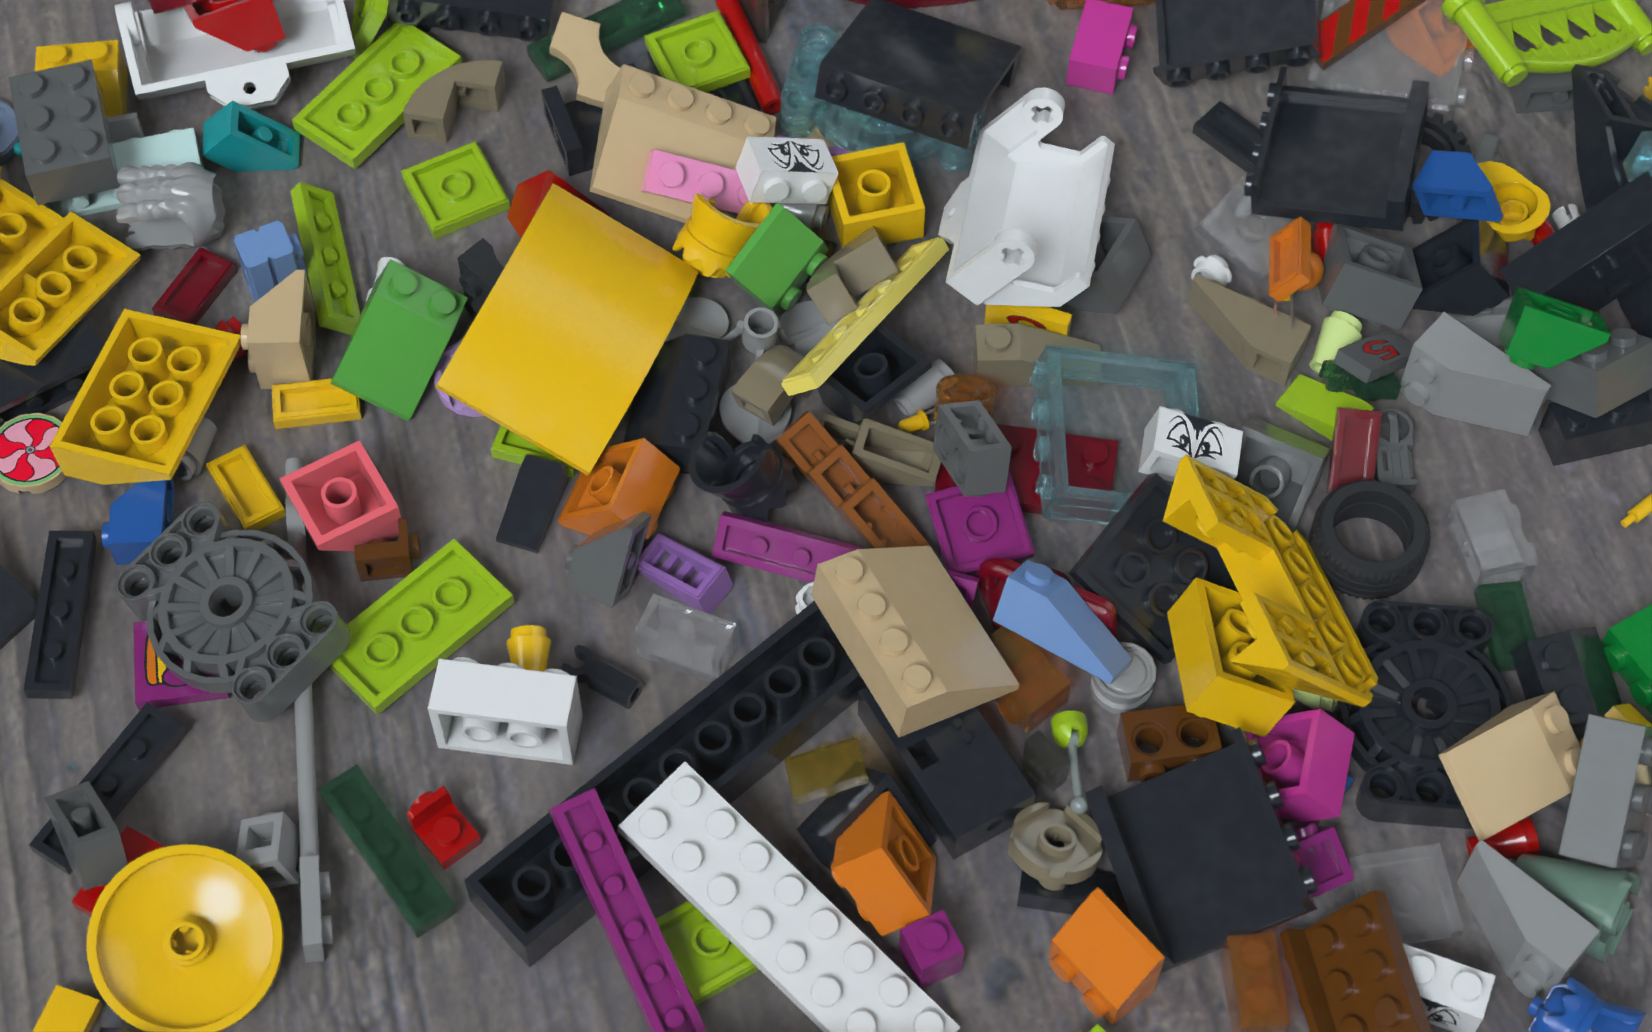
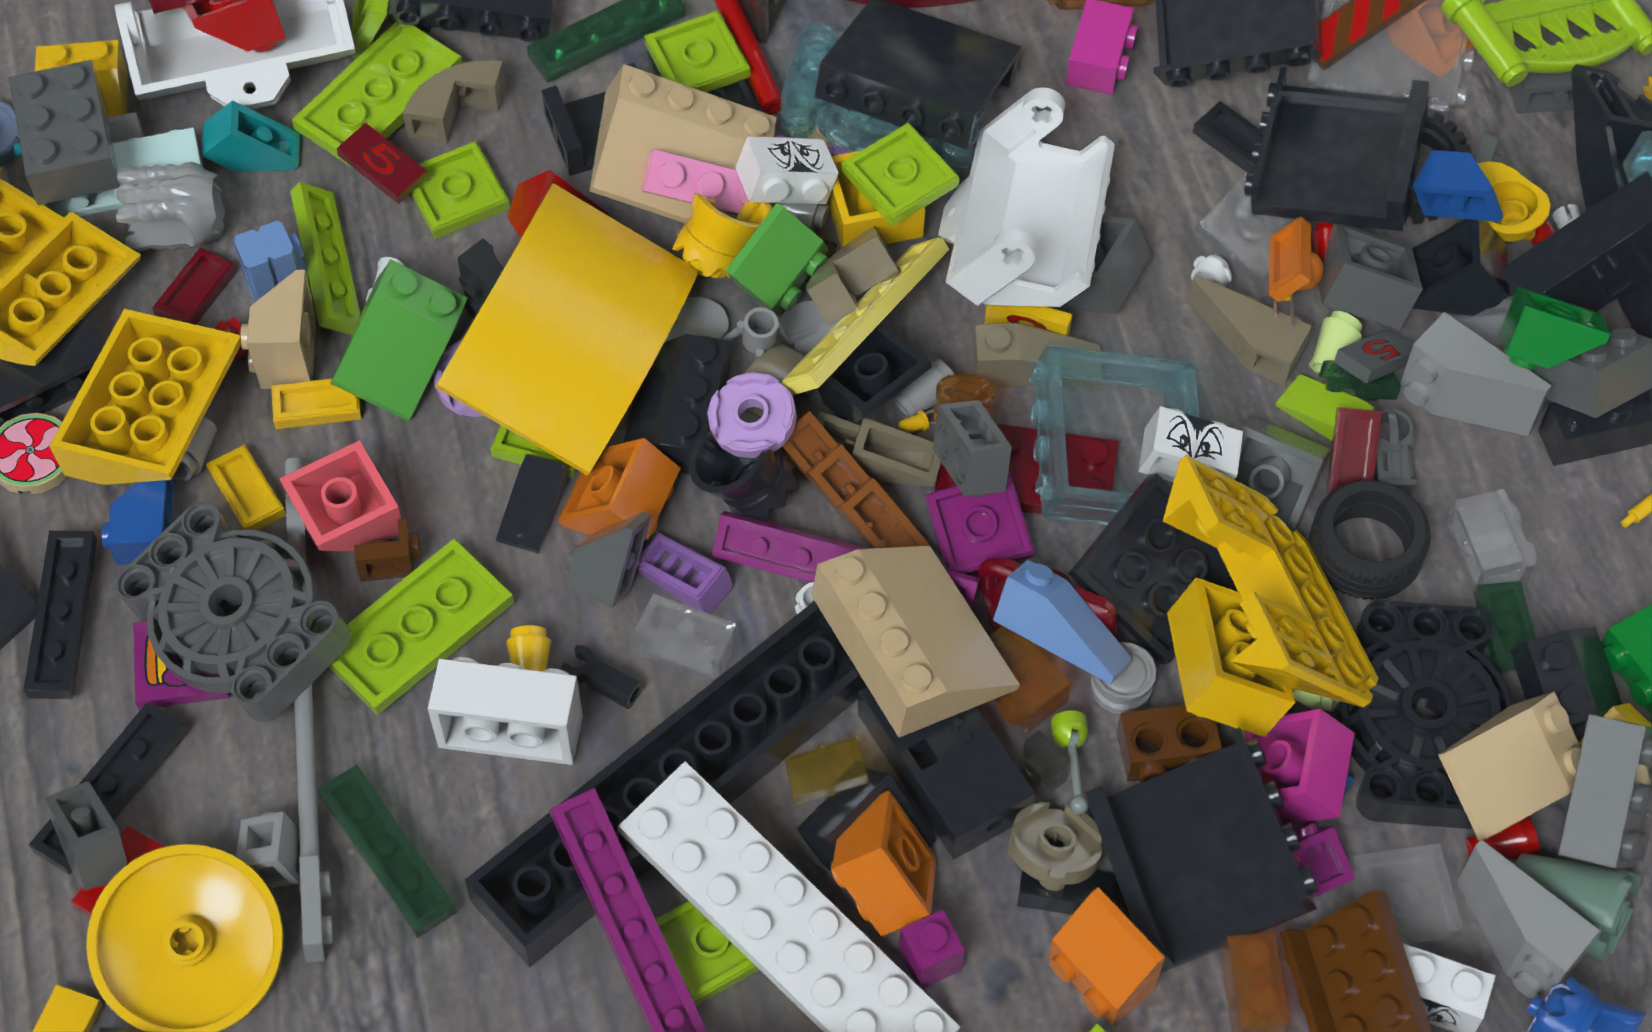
(382, 163): none -> dark red tile
(442, 827): red bracket -> none
(579, 47): tan tile -> none
(749, 391): none -> lavender tile
(900, 174): none -> lime tile

